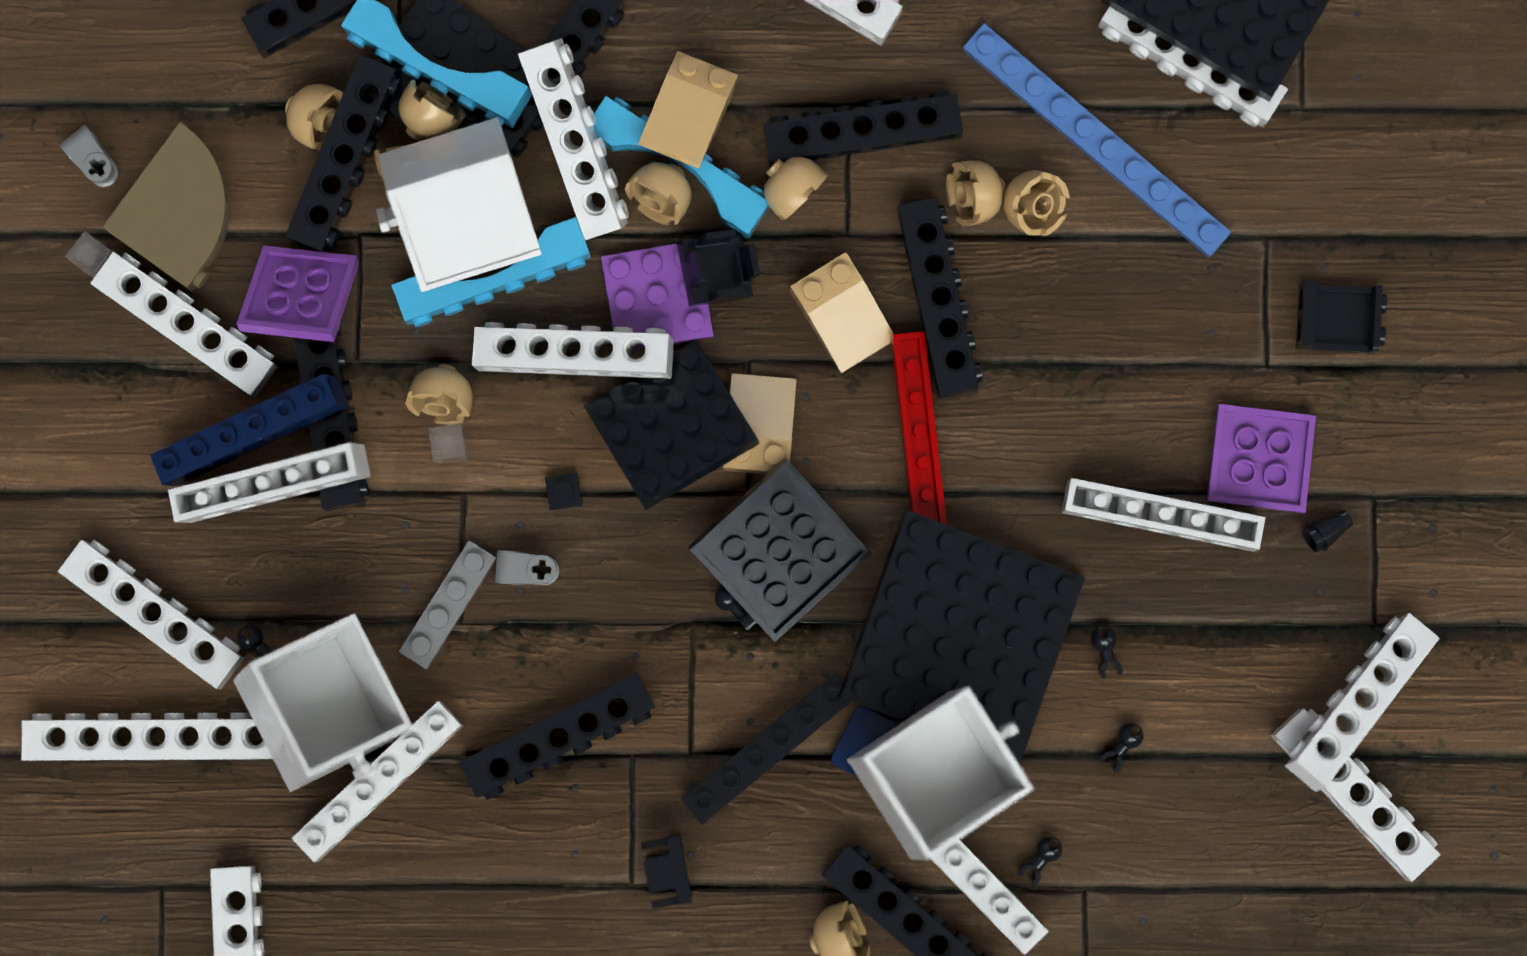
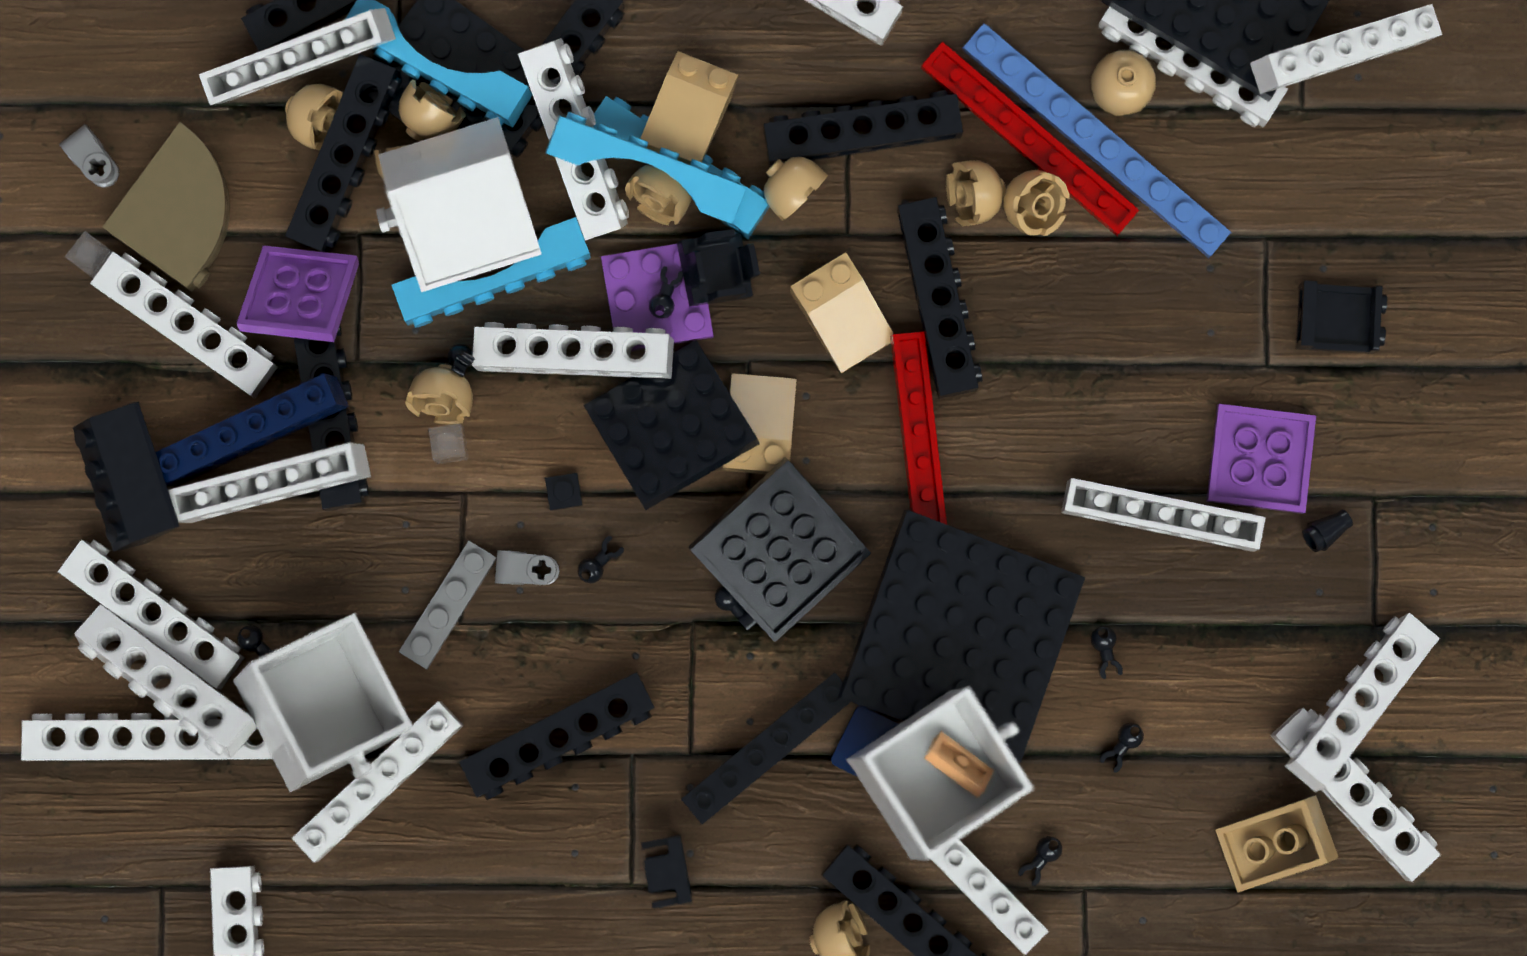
(106, 627): none -> white brick
(125, 477): none -> black slope
(297, 56): none -> white brick
(460, 358): none -> black arm
(581, 143): none -> medium azure arch
(595, 565): none -> black arm
(663, 300): none -> black arm
(959, 764): none -> light nougat plate
(1029, 138): none -> red plate
(1123, 82): none -> tan cylinder
(1277, 844): none -> tan slope
(1345, 48): none -> white brick

